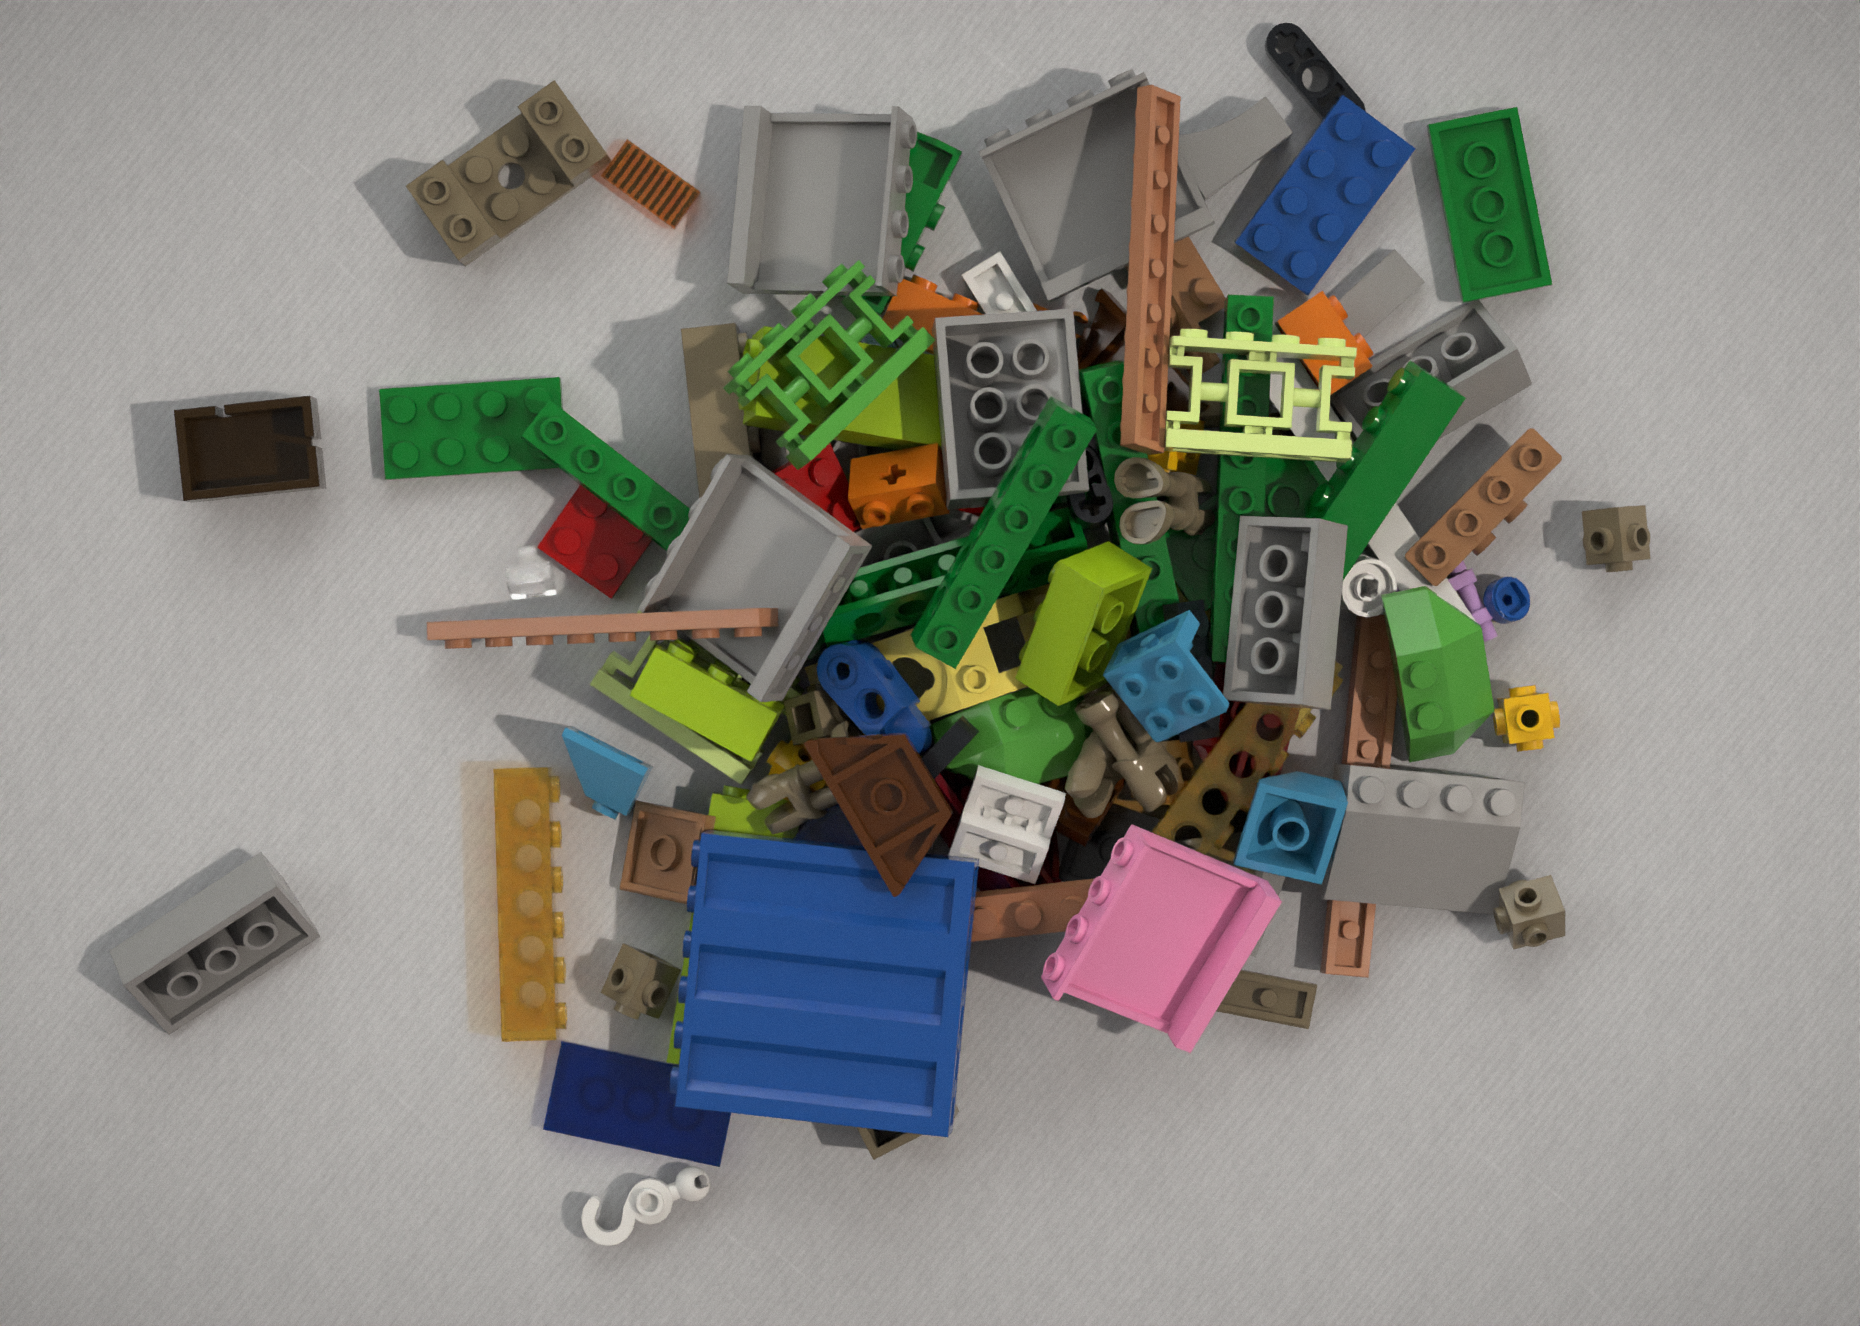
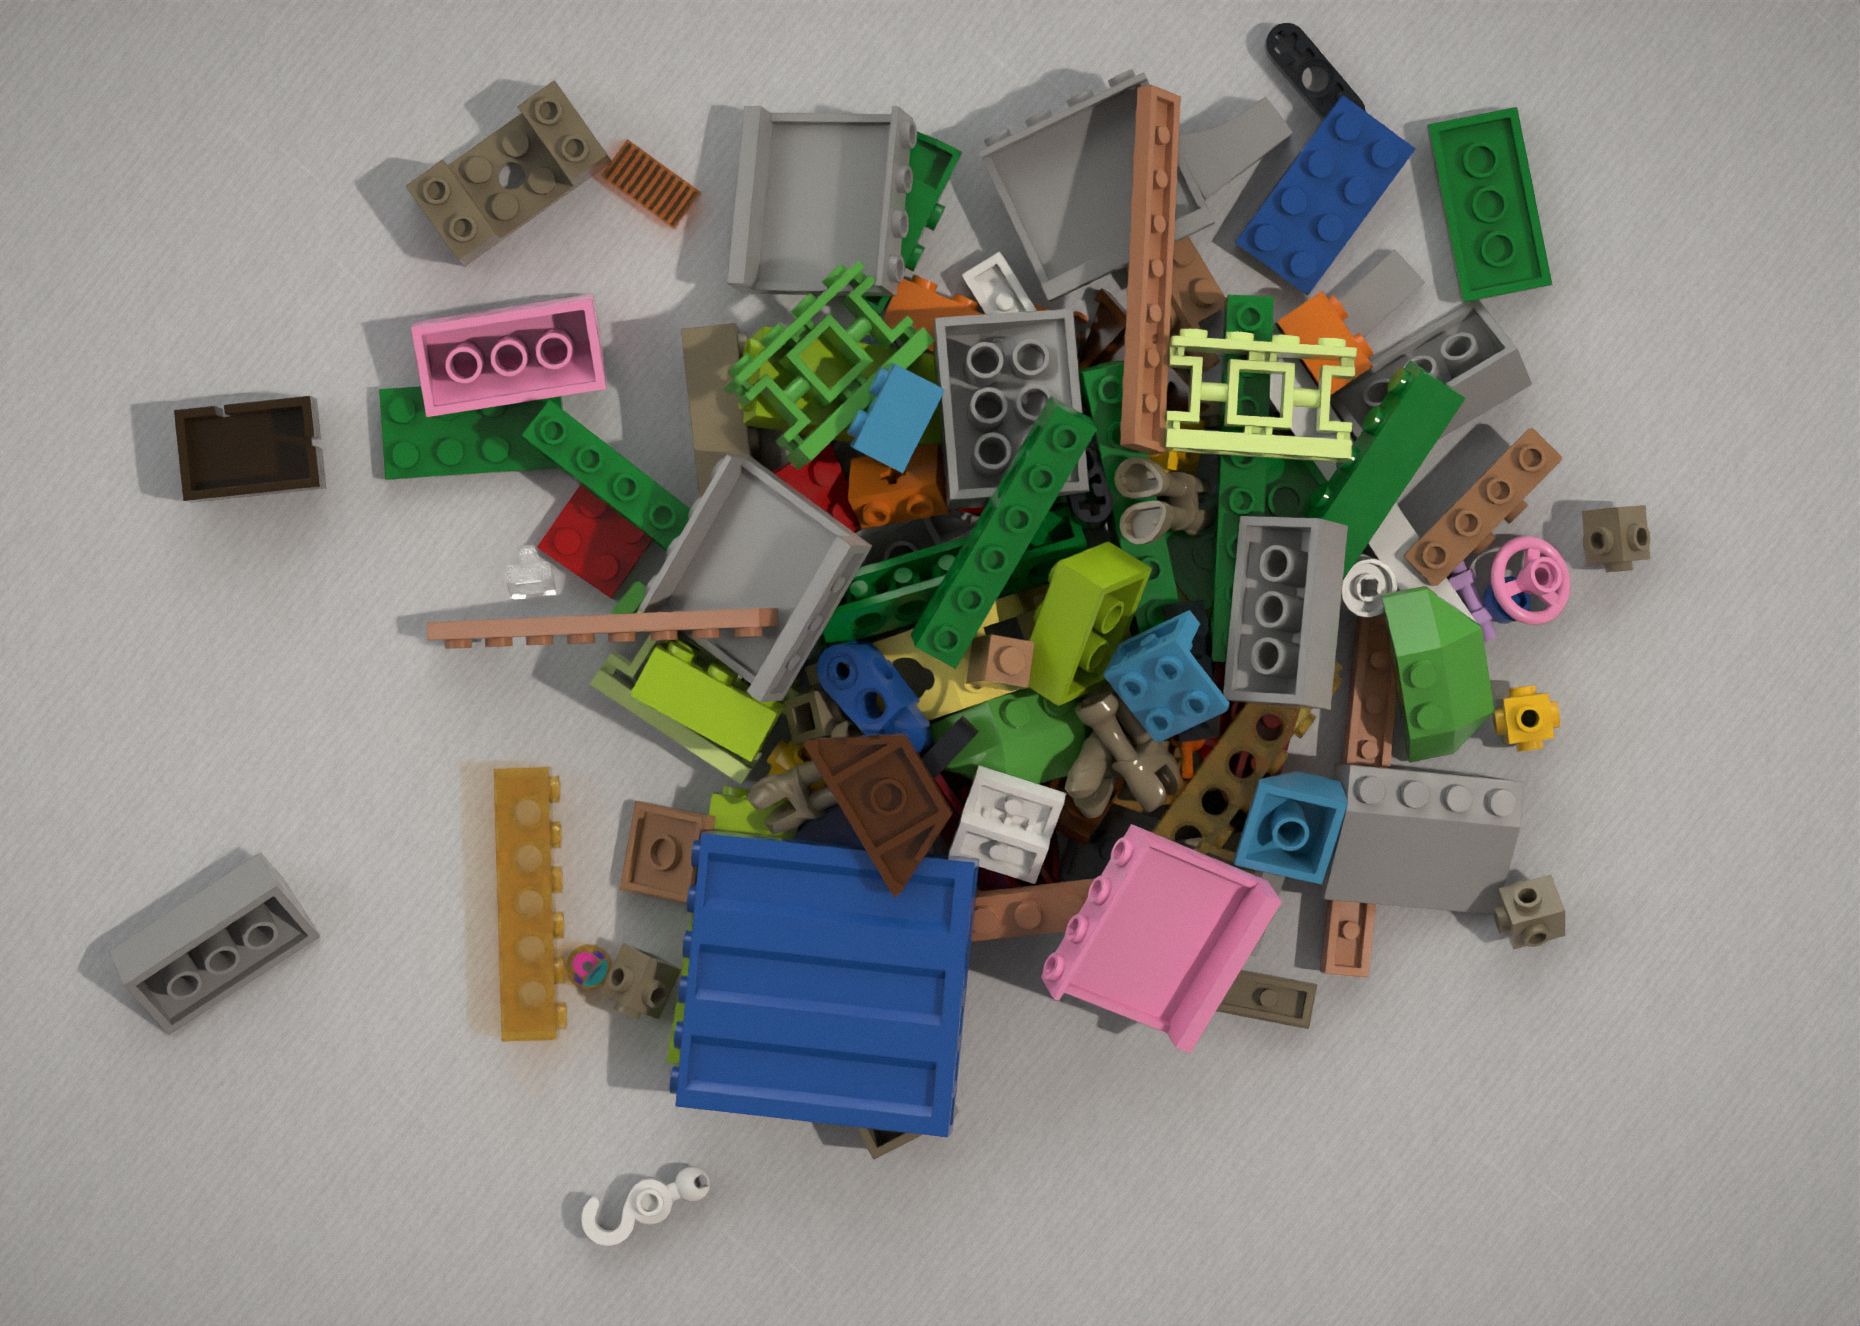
(509, 355): none -> bright pink slope
(588, 966): none -> tile
(606, 772): dark azure slope -> none
(629, 1105): clear blue tile -> none
(631, 600): none -> bright green tile
(895, 416): none -> dark azure slope
(1000, 662): none -> medium nougat brick
(1186, 751): none -> orange hand
(1550, 574): none -> bright pink piece

